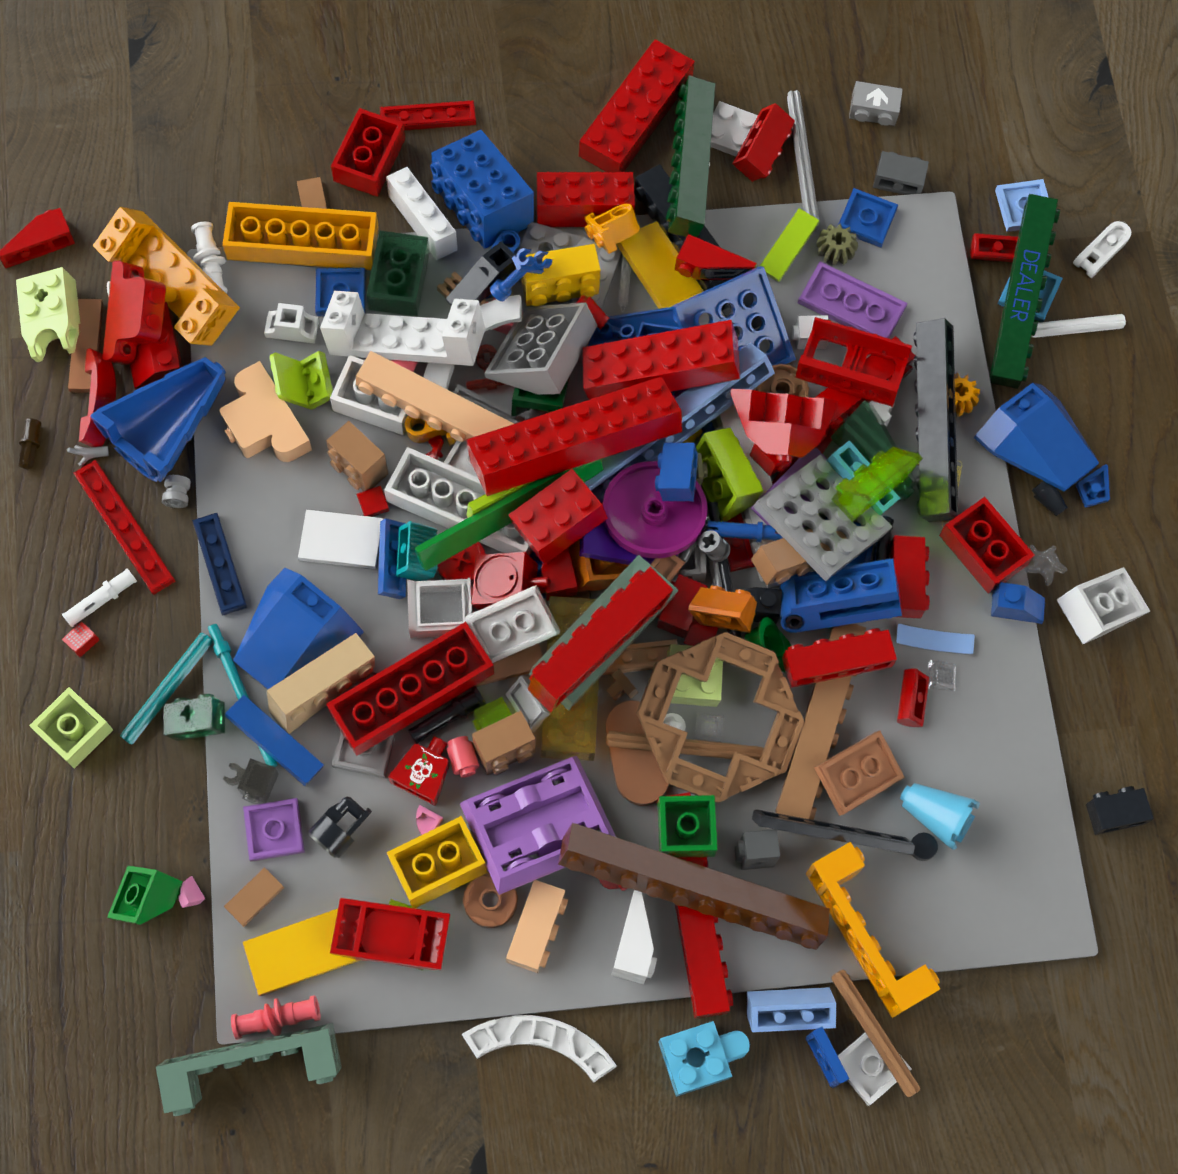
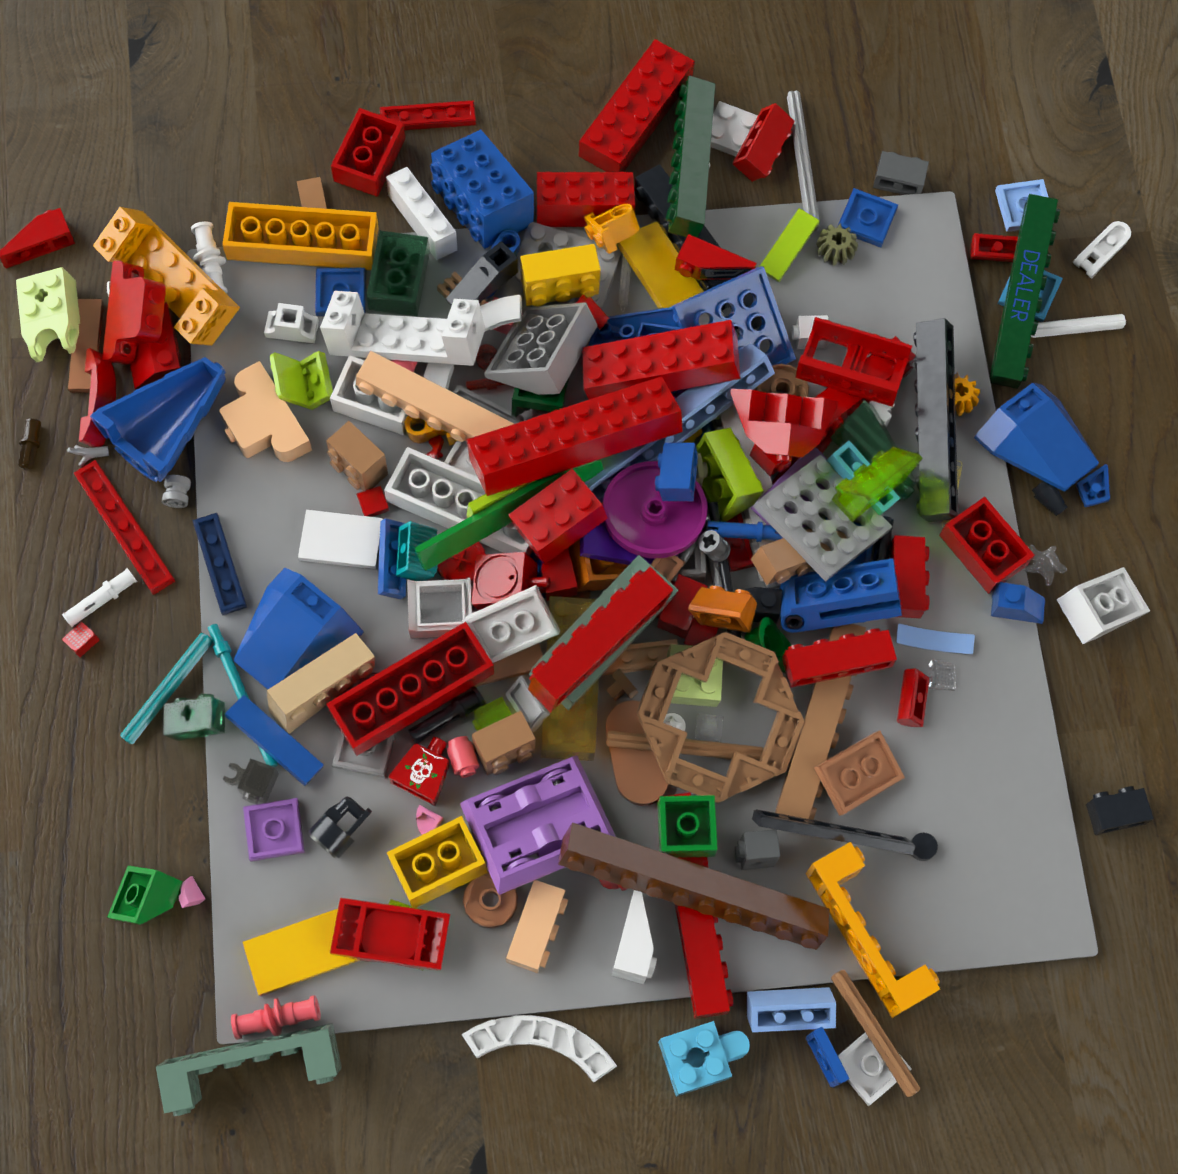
(71, 727): yellowish green brick -> none
(254, 897): medium nougat tile -> none
(502, 288): blue bar -> none
(851, 301): medium lavender tile -> none
(875, 103): light grey brick -> none
(940, 812): medium azure cone -> none

